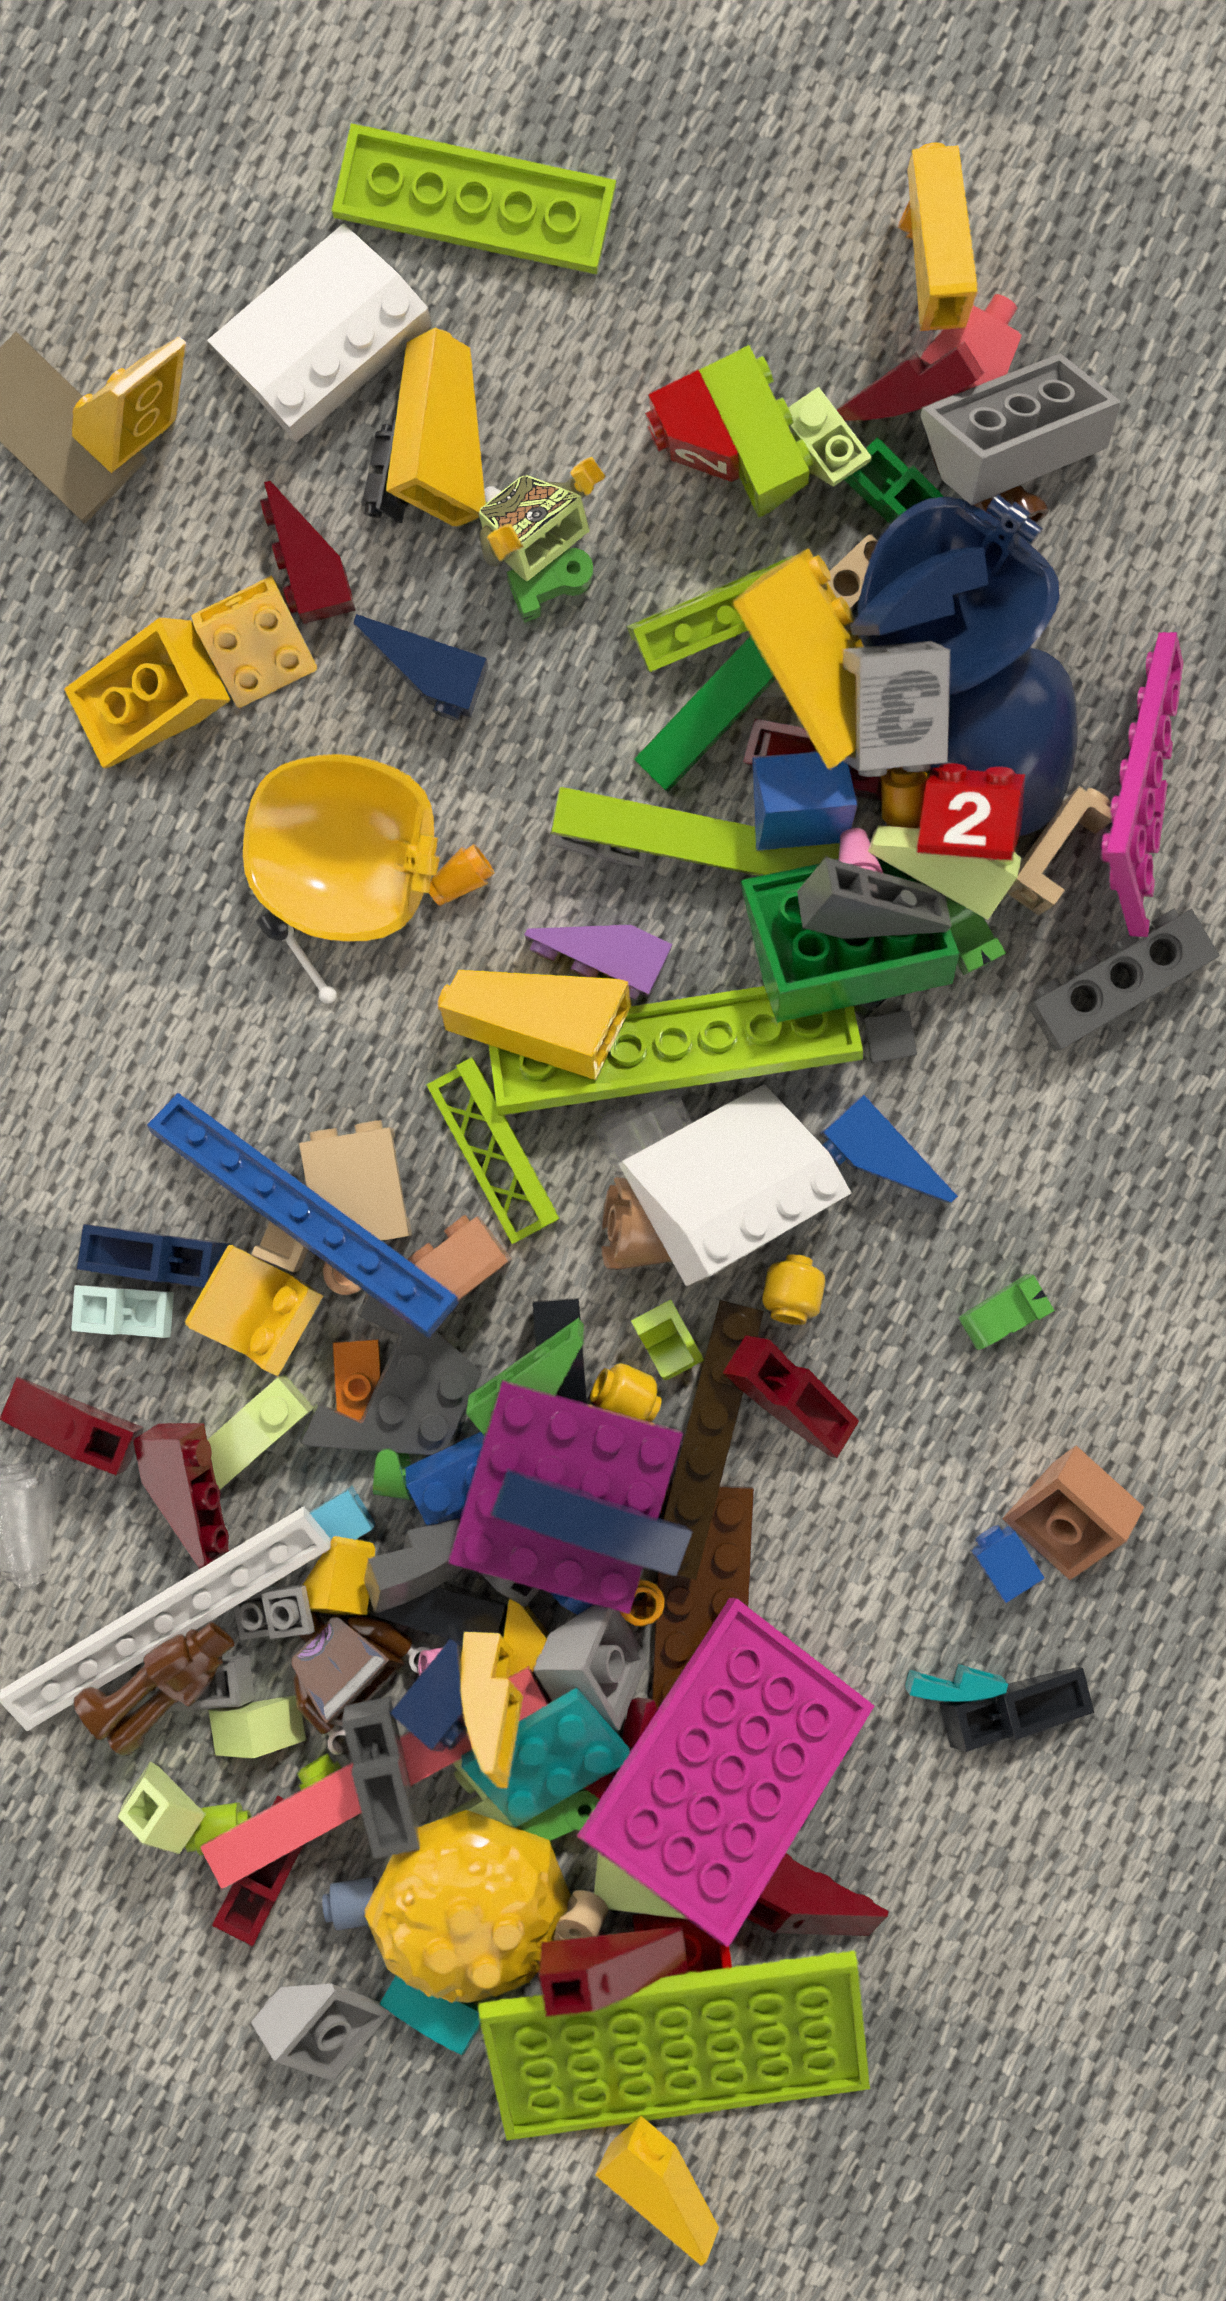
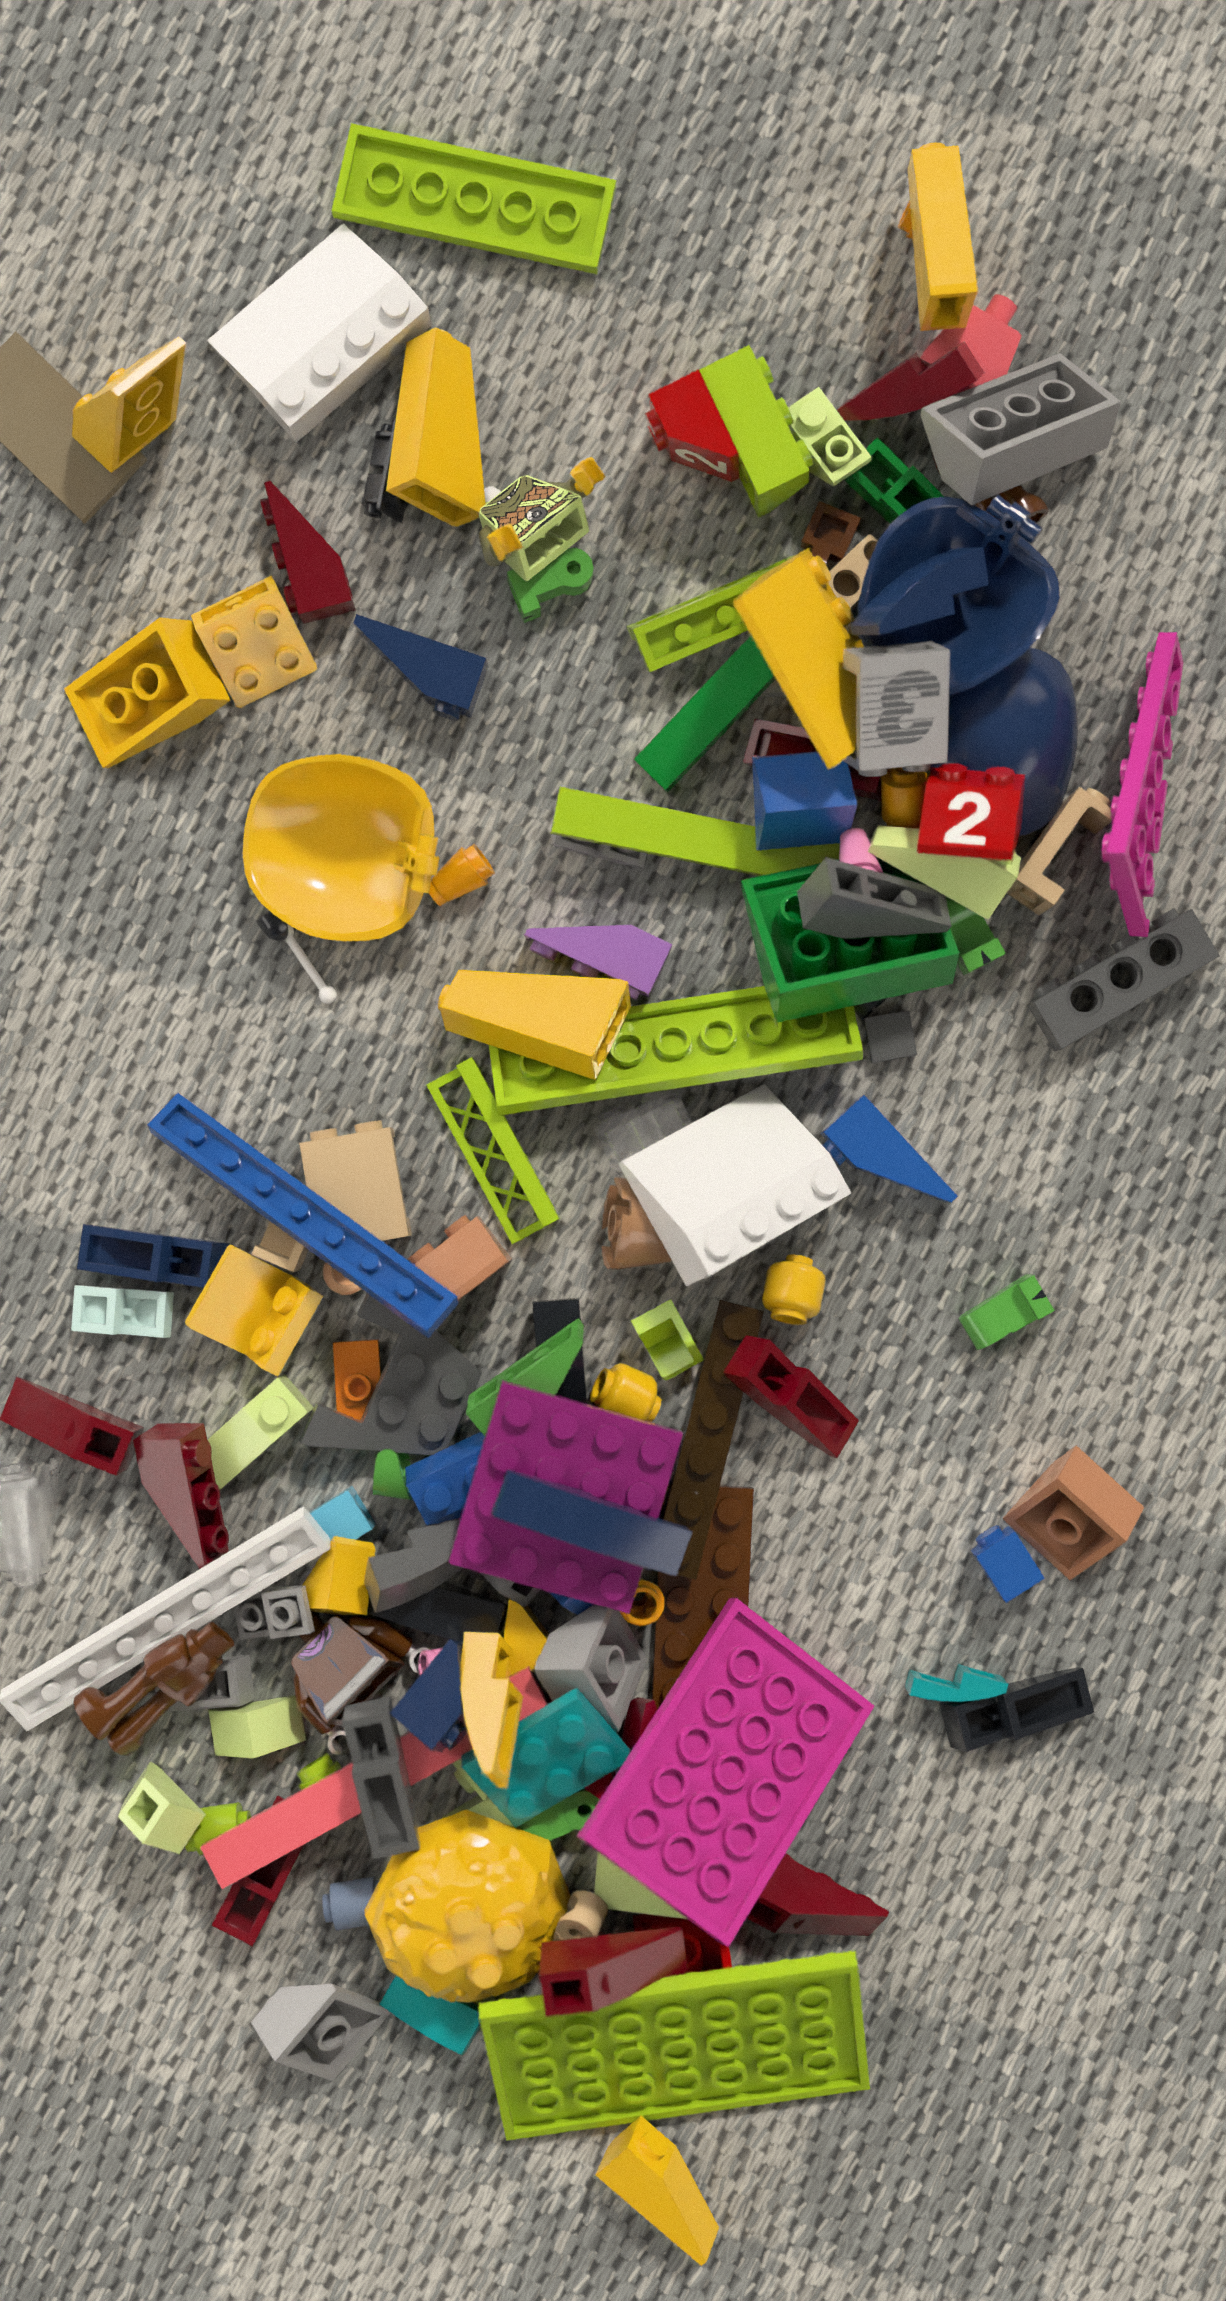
(830, 532): none -> reddish brown plate

